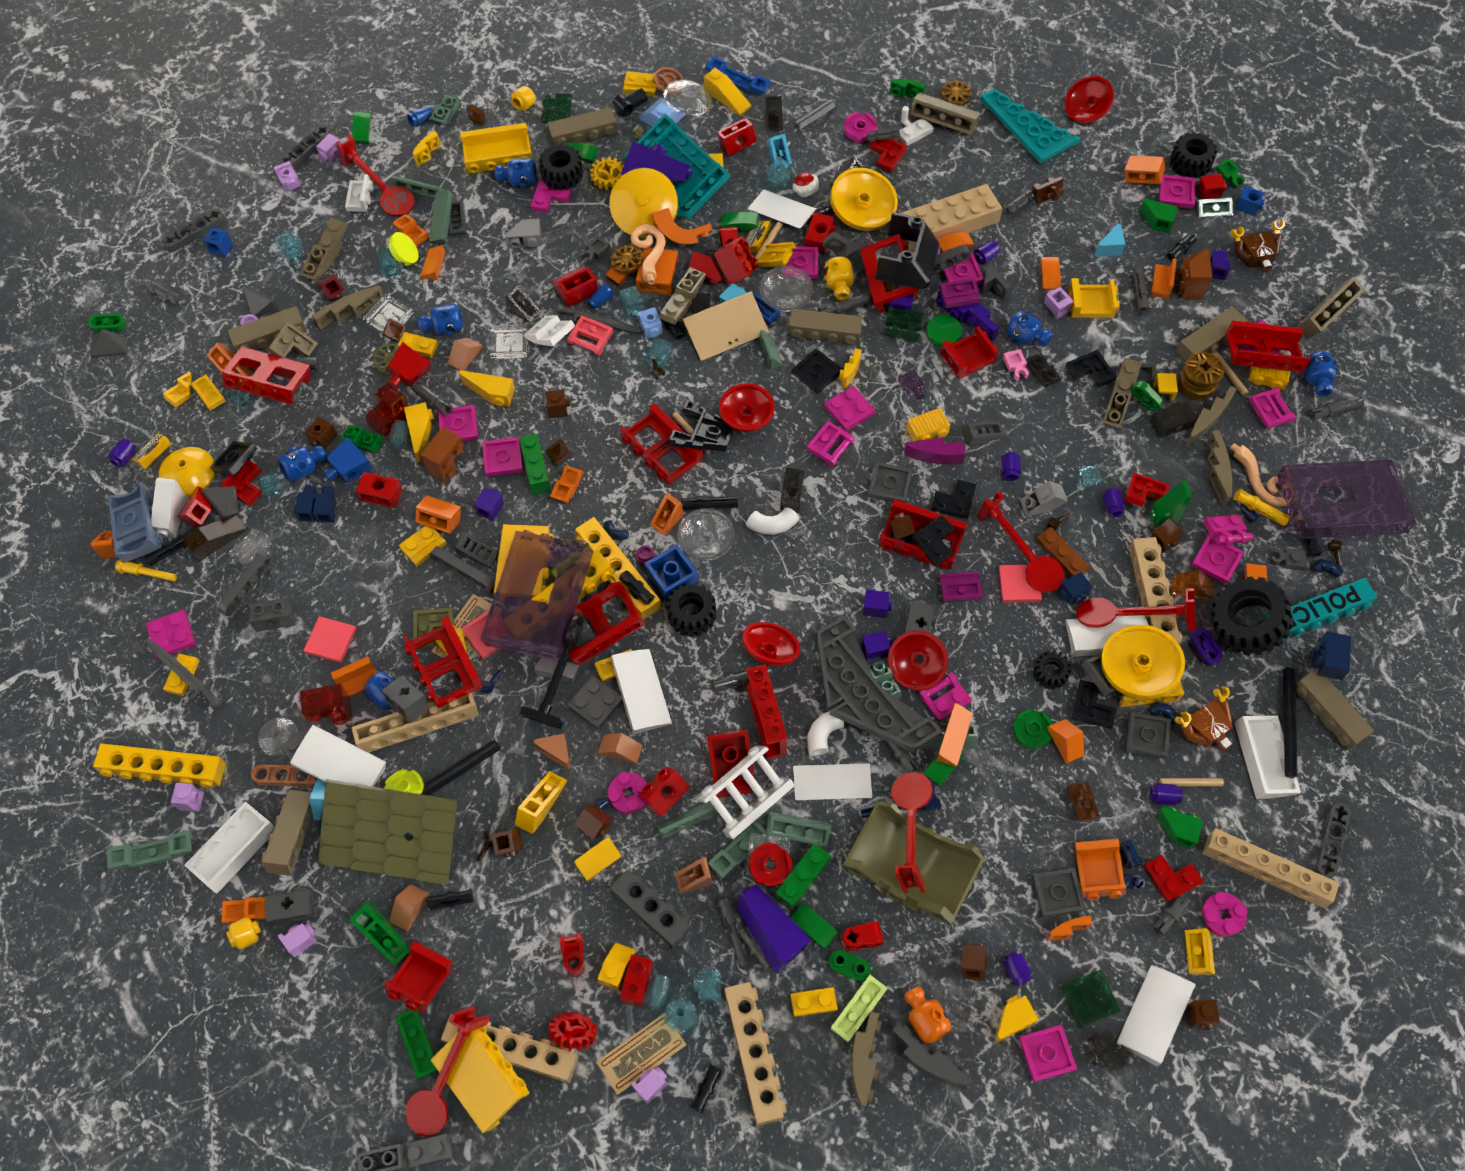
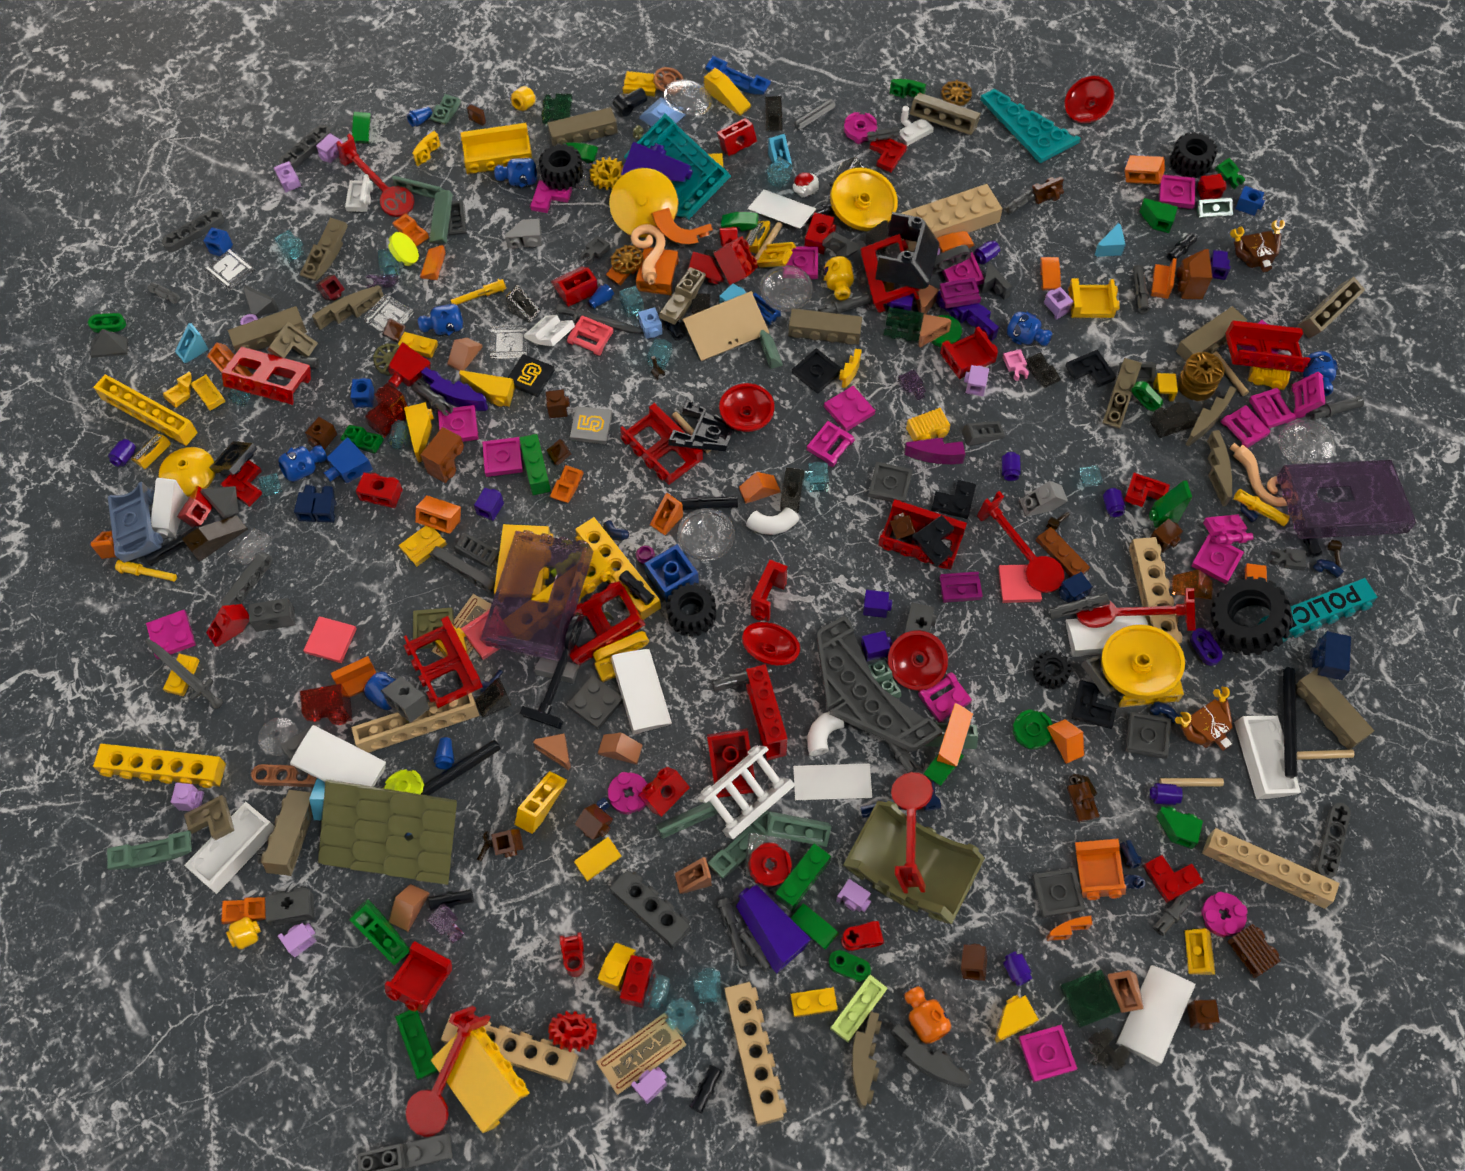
(145, 410): none -> yellow brick
(191, 344): none -> medium azure slope
(211, 814): none -> dark tan plate
(228, 623): none -> red slope
(229, 269): none -> tile
(361, 398): none -> blue brick
(387, 280): none -> clear purple plate
(444, 755): none -> blue cone
(444, 922): none -> clear purple plate
(454, 394): none -> dark purple slope
(486, 290): none -> yellow pin
(493, 699): none -> clear smoke slope
(531, 375): none -> black tile
(591, 425): none -> light grey tile
(634, 642): none -> yellow beam
(758, 487): none -> orange slope
(773, 575): none -> red panel
(817, 477): none -> clear light blue brick
(854, 897): none -> lavender brick
(877, 234): none -> clear smoke slope
(926, 299): none -> nougat slope
(933, 328): none -> nougat slope
(976, 380): none -> lavender brick
(1077, 779): none -> dark brown arm
(1087, 603): none -> dark grey pin
(1126, 990): none -> nougat slope
(1249, 424): none -> dark pink plate
(1254, 950): none -> reddish brown brick
(1301, 448): none -> clear dish
(1312, 392): none -> dark pink plate
(1328, 754): none -> tan bar

